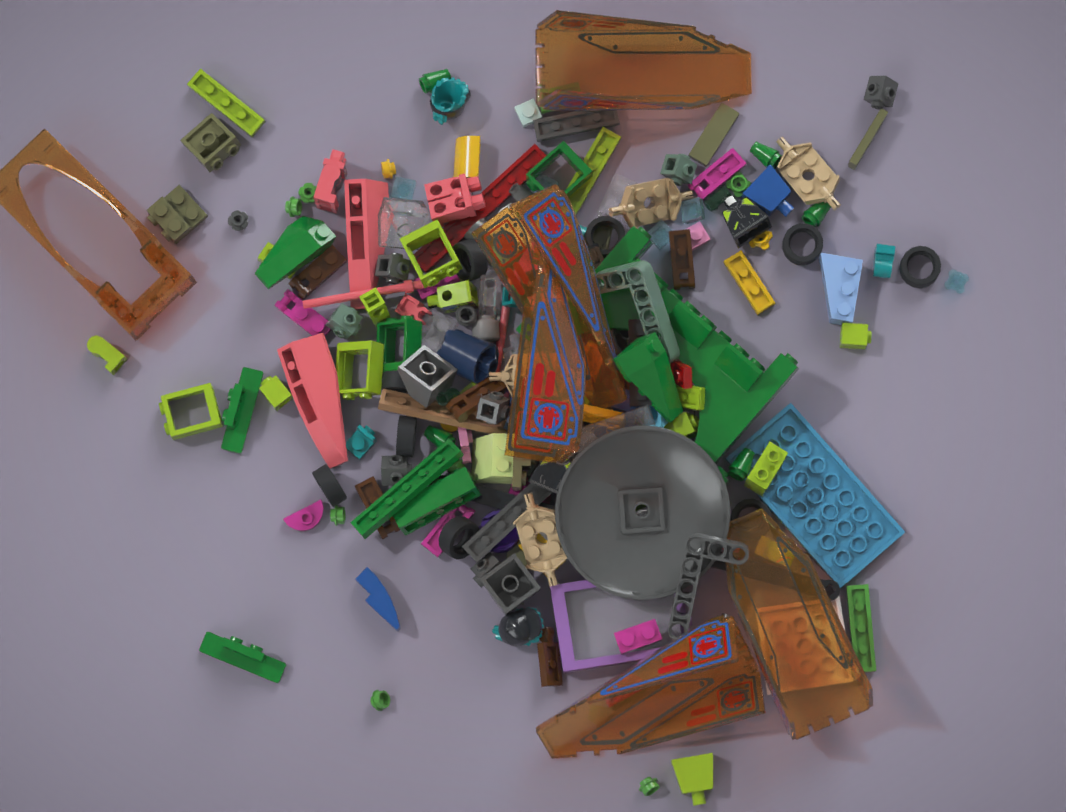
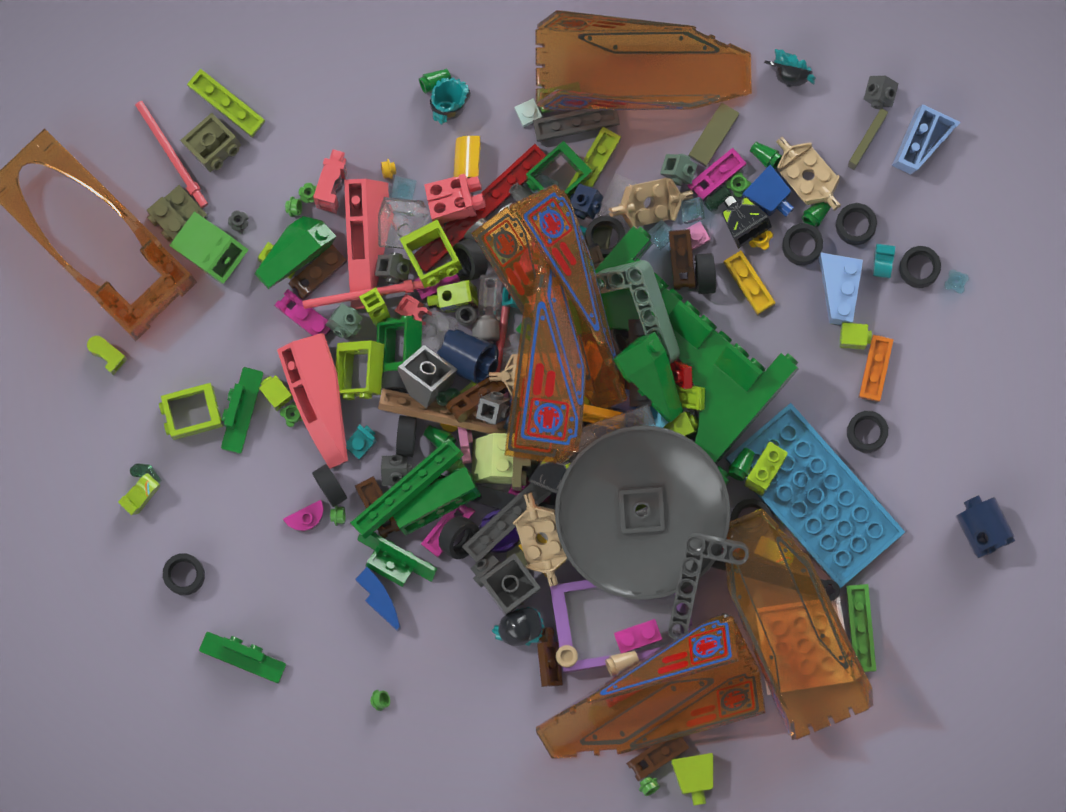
(139, 470): none -> clear green arm
(139, 494): none -> lime leg
(183, 557): none -> black tyre
(192, 187): none -> coral bar
(208, 247): none -> bright green slope
(291, 420): none -> bright green plate
(394, 561): none -> green bracket
(566, 656): none -> tan tile
(586, 202): none -> dark blue brick
(620, 662): none -> tan cone
(657, 756): none -> reddish brown plate
(705, 273): none -> black tyre
(790, 70): none -> hair
(865, 210): none -> black tyre
(867, 448): none -> black tyre
(876, 368): none -> orange plate
(922, 138): none -> light blue wedge
(985, 526): none -> dark blue cylinder

